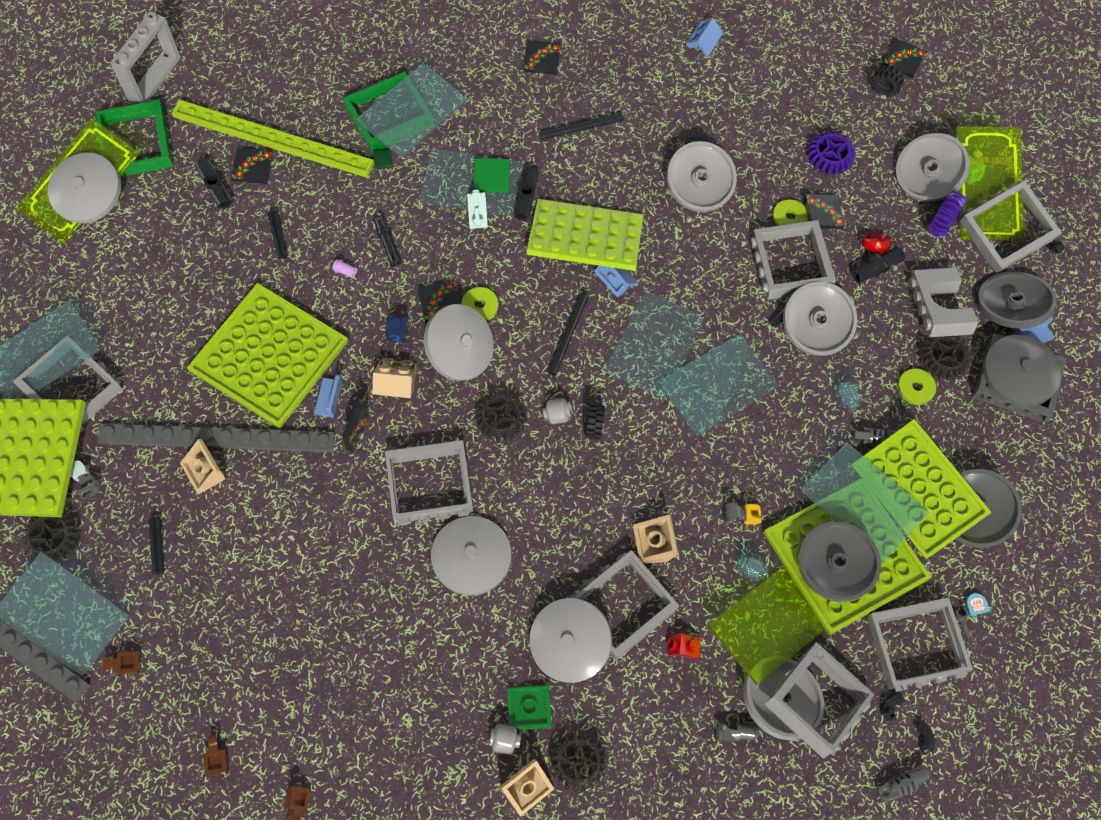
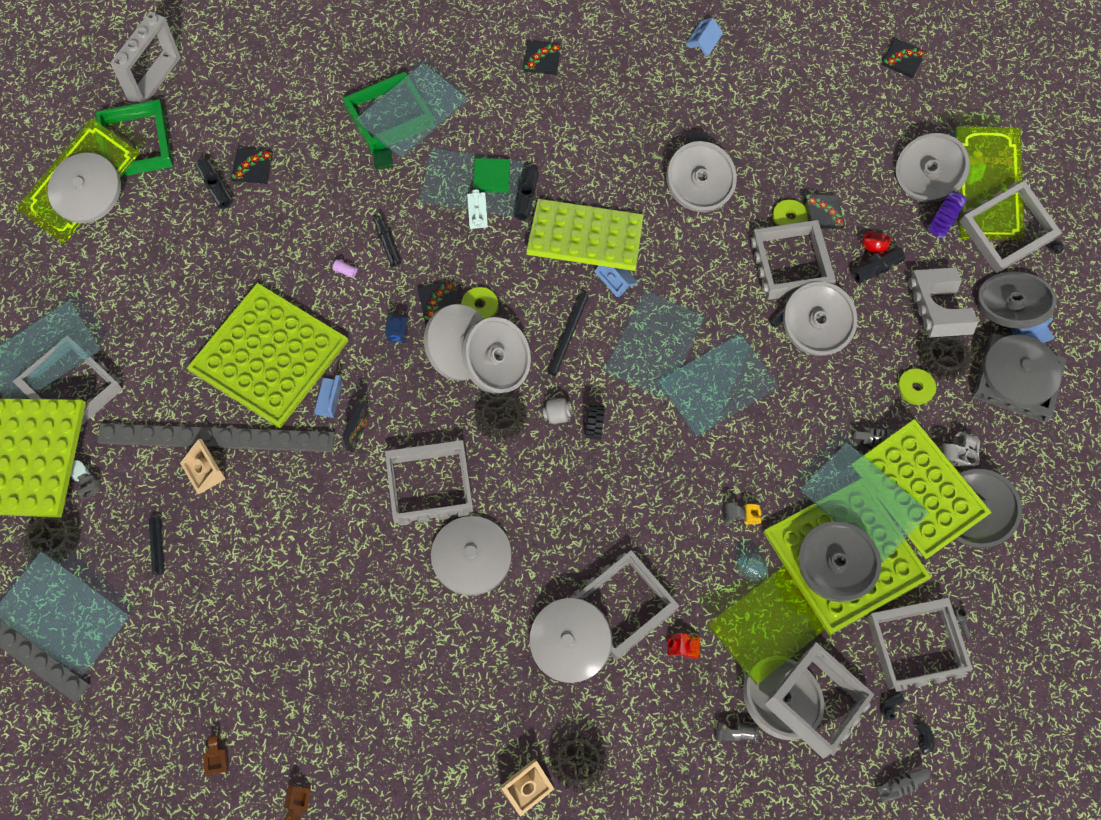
(124, 663): reddish brown plate -> none
(273, 138): lime plate -> none
(277, 234): black axle -> none
(394, 378): tan slope -> none
(496, 355): none -> light grey dish
(504, 739): light grey head -> none
(529, 707): green tile -> none
(576, 127): black piece -> none
(656, 540): tan slope -> none
(830, 159): dark purple gear -> none
(848, 395): clear light blue head -> none
(889, 74): black tyre -> none
(963, 451): none -> light grey piece
(976, 604): tile -> none

